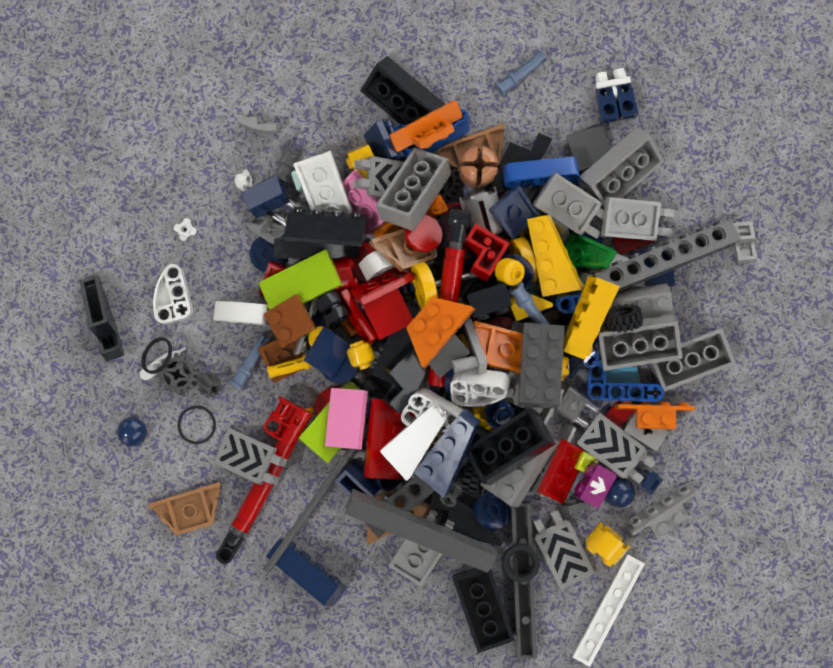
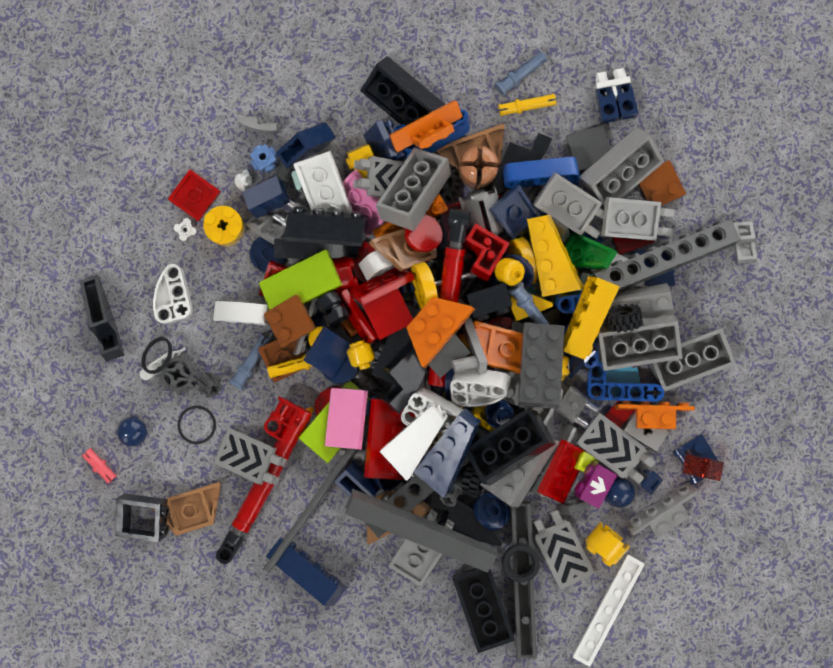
(99, 466): none -> coral pin
(123, 517): none -> black window
(194, 195): none -> red tile
(213, 221): none -> yellow brick
(266, 165): none -> medium blue brick
(305, 144): none -> dark blue slope
(527, 104): none -> yellow pin
(662, 185): none -> dark orange plate
(697, 447): none -> dark blue plate
(702, 467): none -> clear red slope

